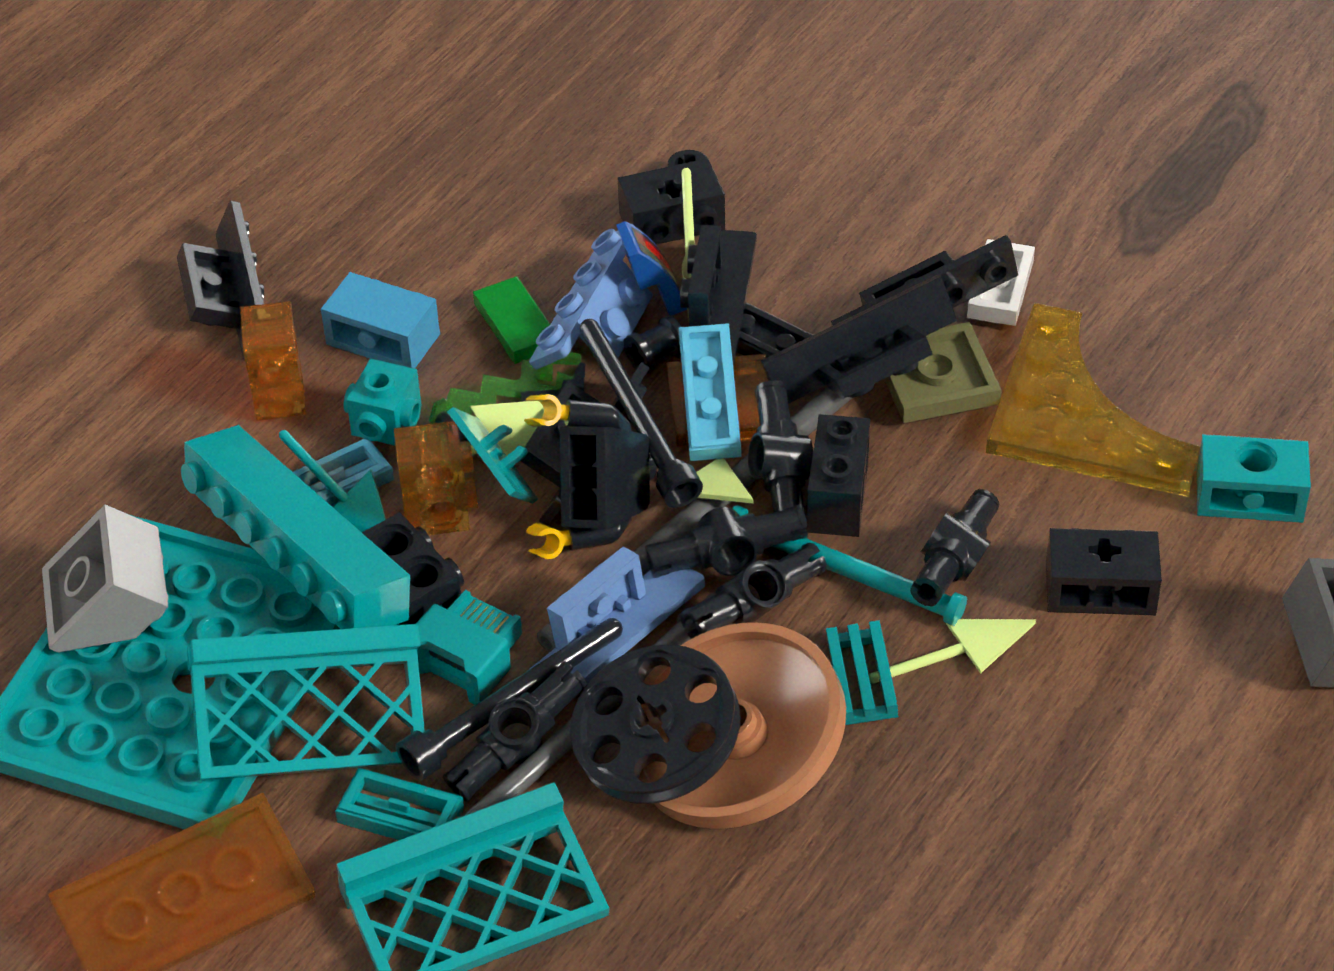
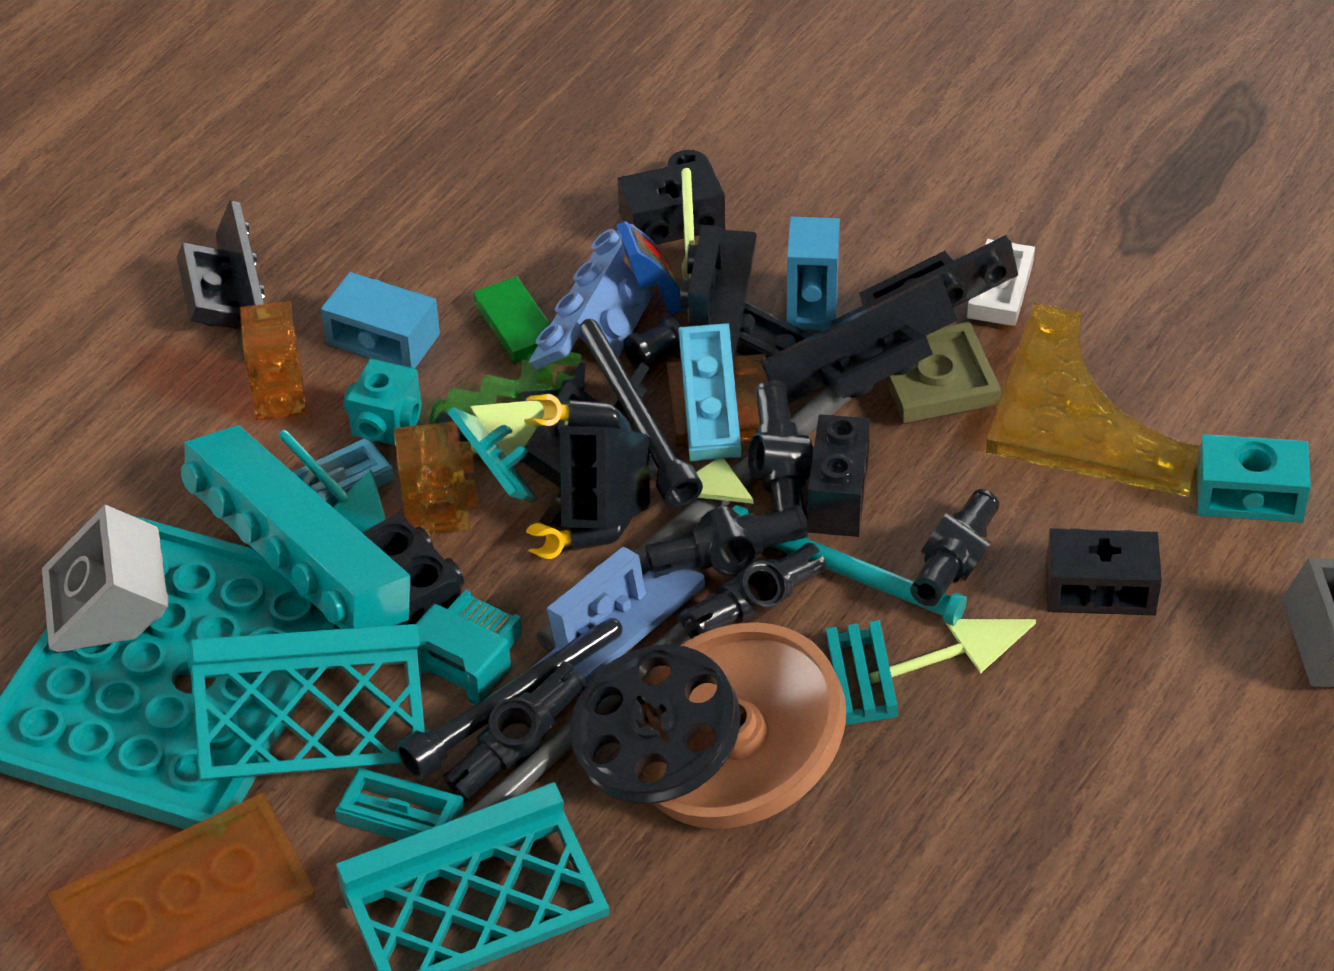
(812, 272): none -> dark azure brick

